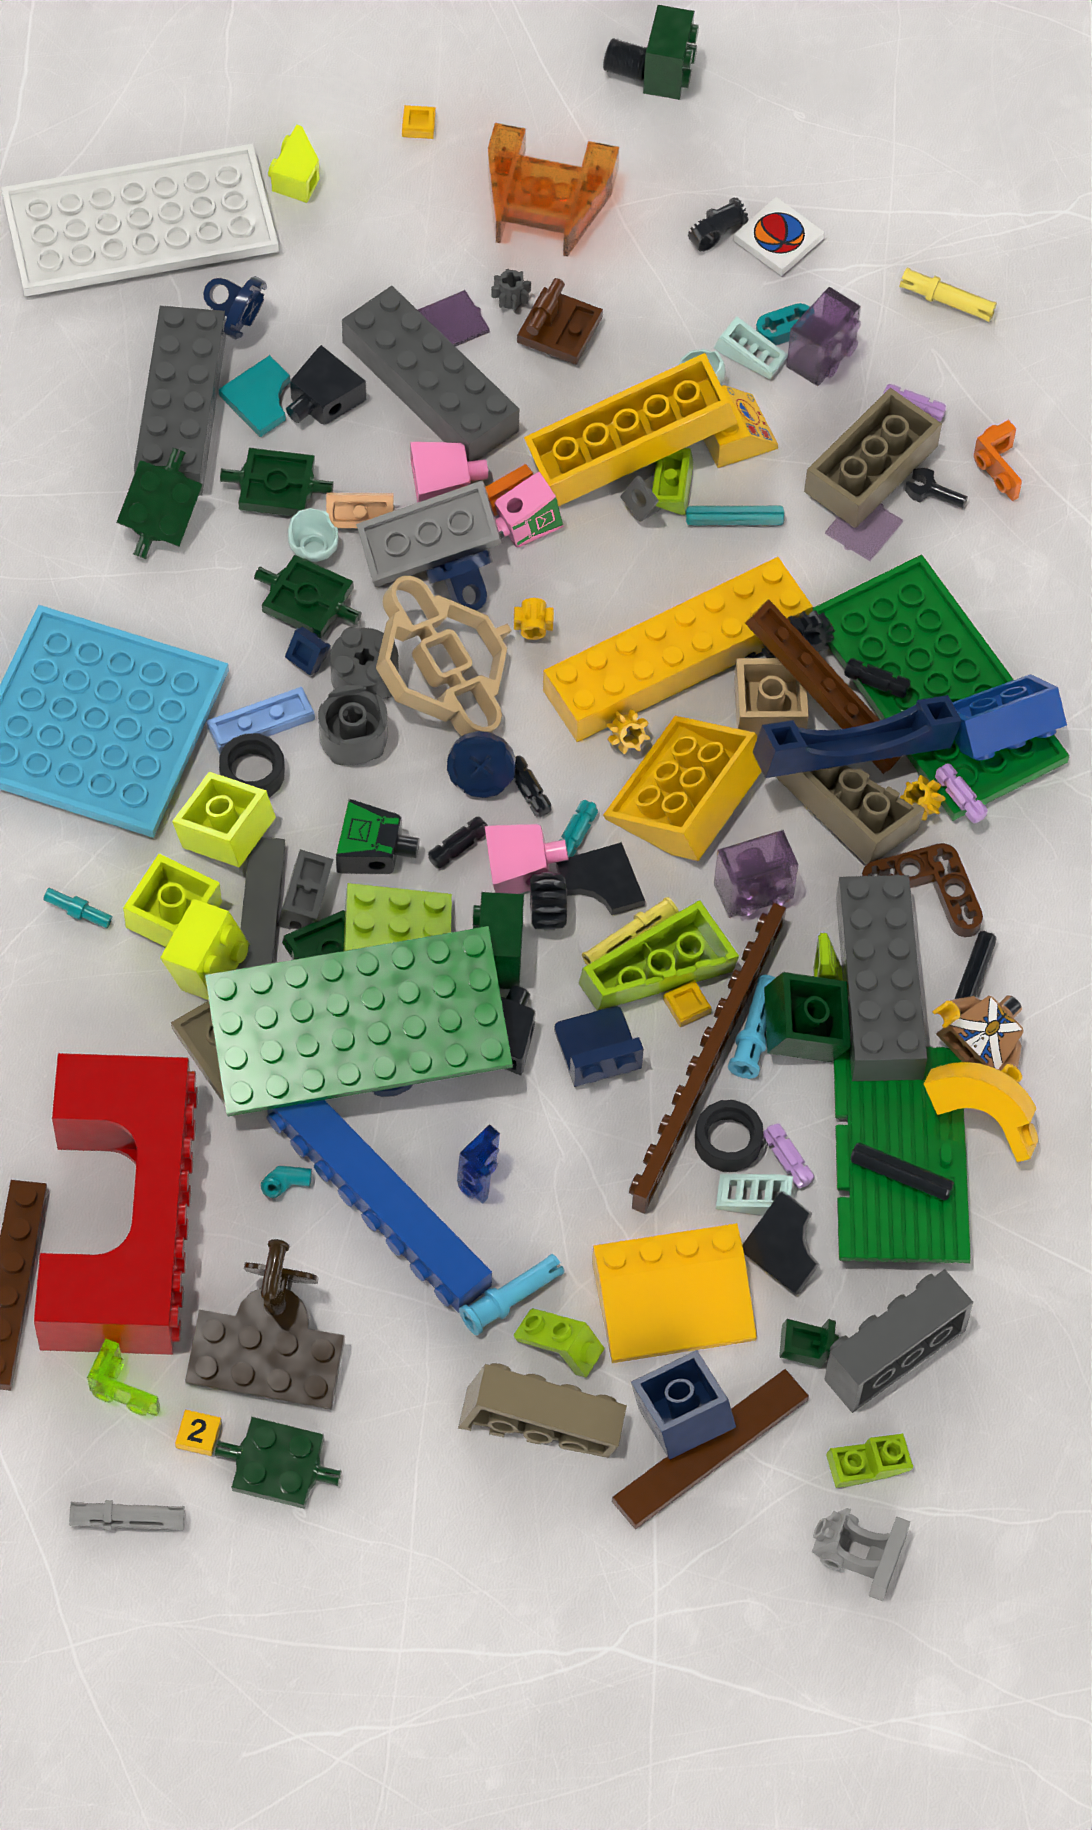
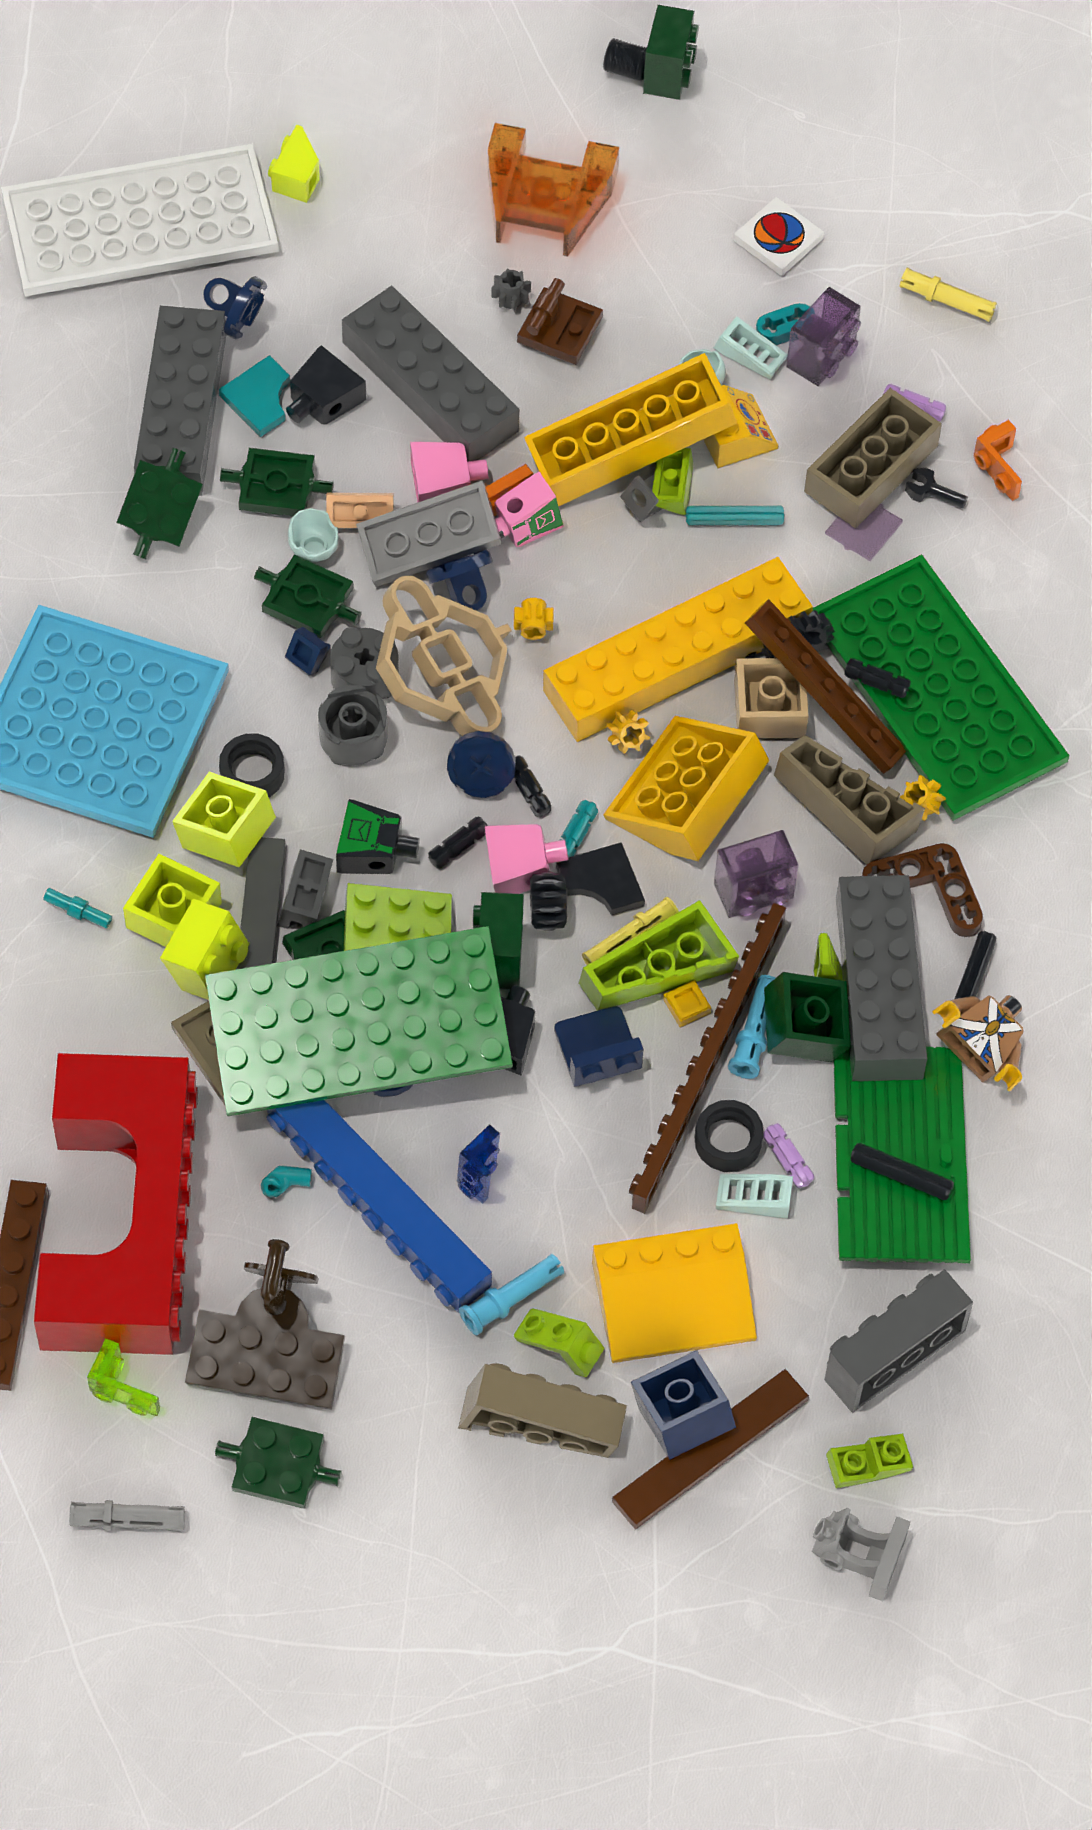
(198, 1432): yellow tile -> none
(263, 717): light blue tile -> none
(418, 122): yellow tile -> none
(456, 318): clear purple piece -> none
(710, 230): black connector -> none
(781, 1245): black tile -> none
(807, 1342): dark green bracket -> none
(921, 728): dark blue arch -> none
(961, 793): lavender axle -> none
(990, 1091): yellow arch -> none
(1008, 716): blue slope -> none

